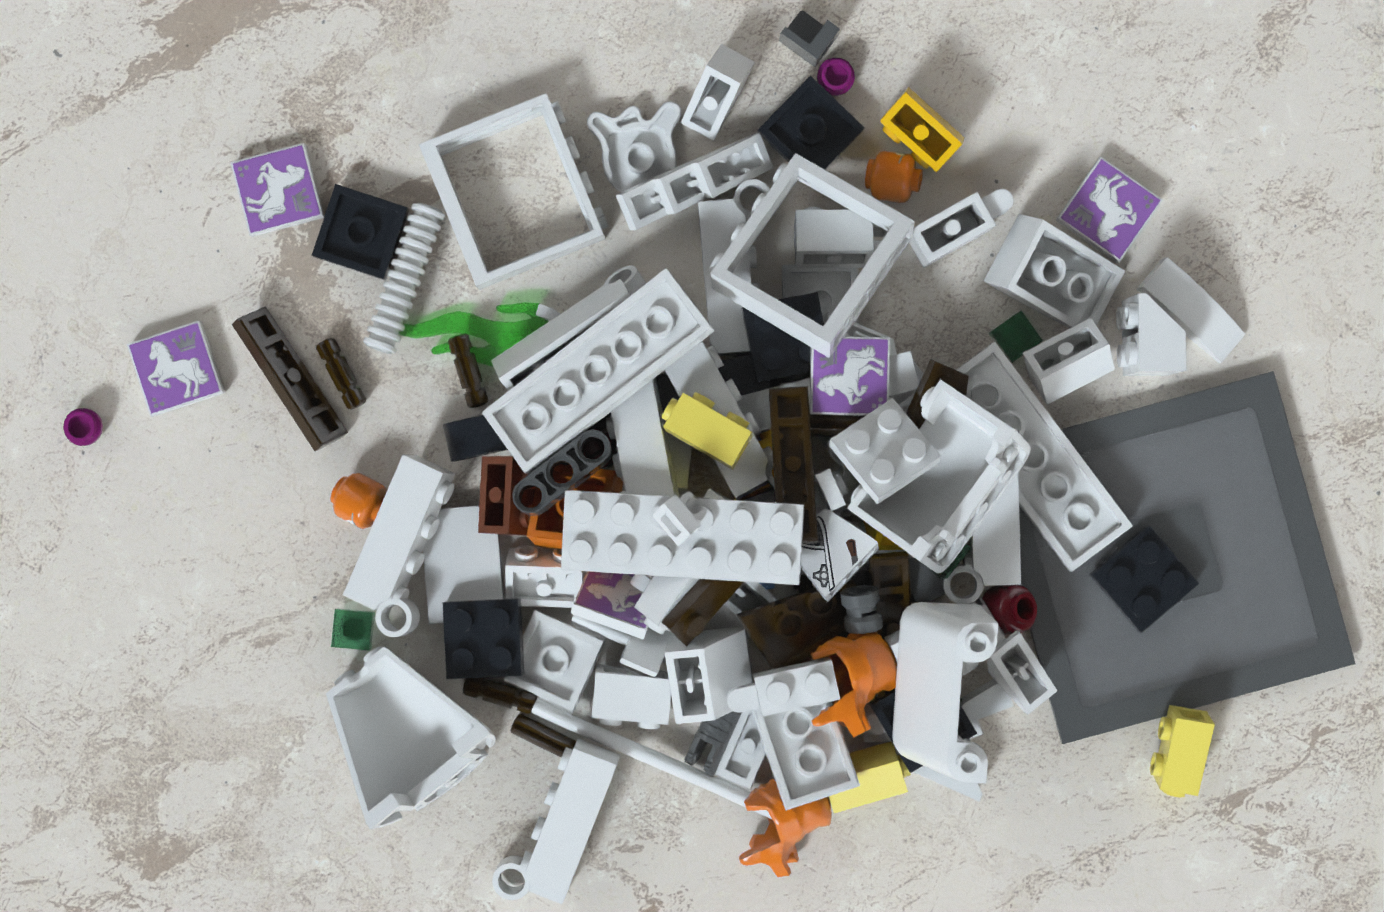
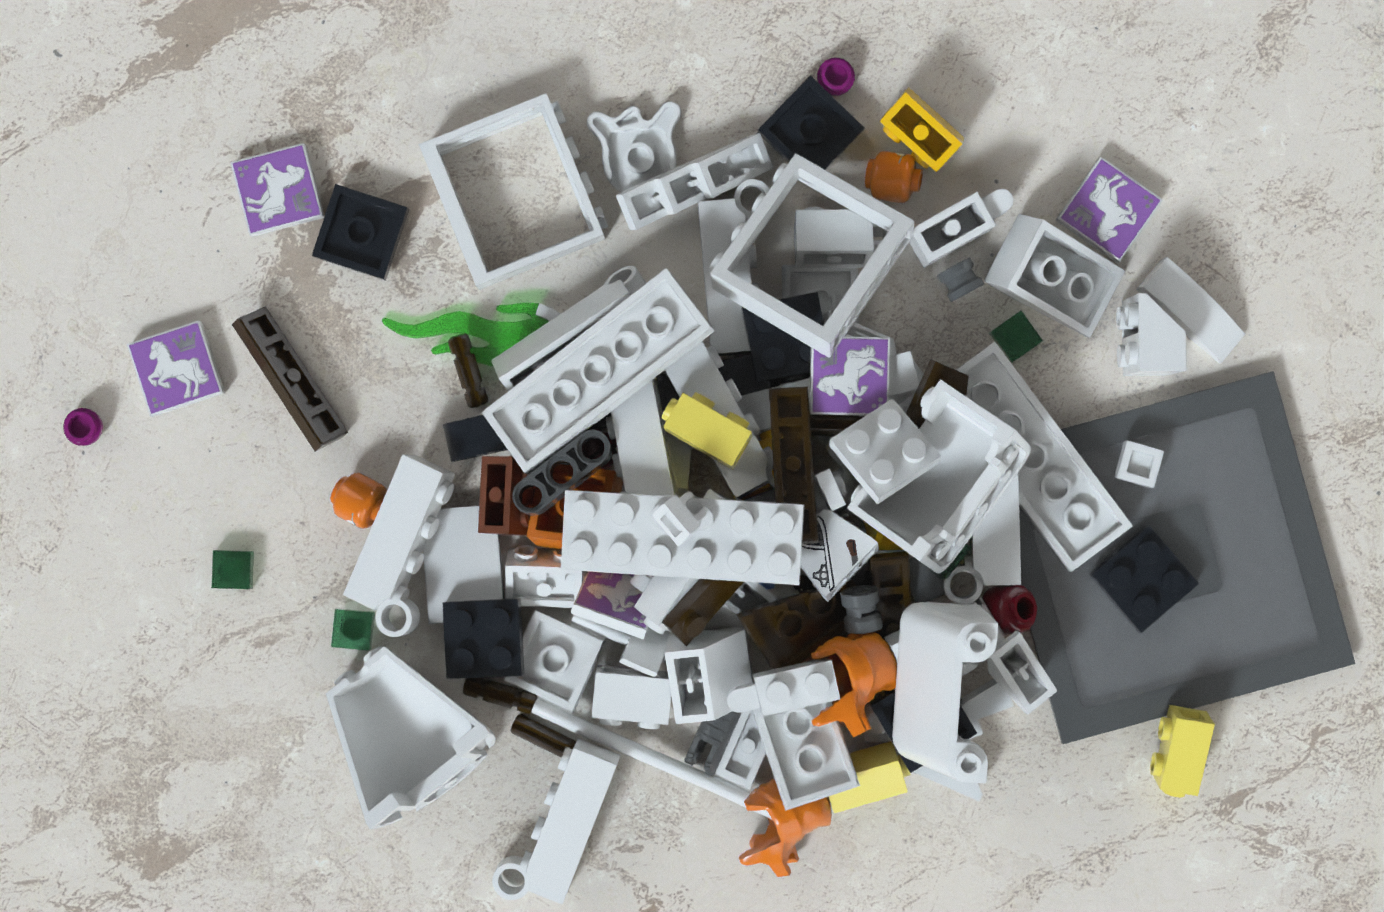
(232, 569): none -> clear green plate
(341, 373): dark brown axle -> none
(404, 278): white piece -> none
(717, 91): white slope -> none
(809, 37): dark grey panel -> none
(960, 279): none -> dark grey wheel
(1069, 361): white brick -> none
(1139, 464): none -> white plate

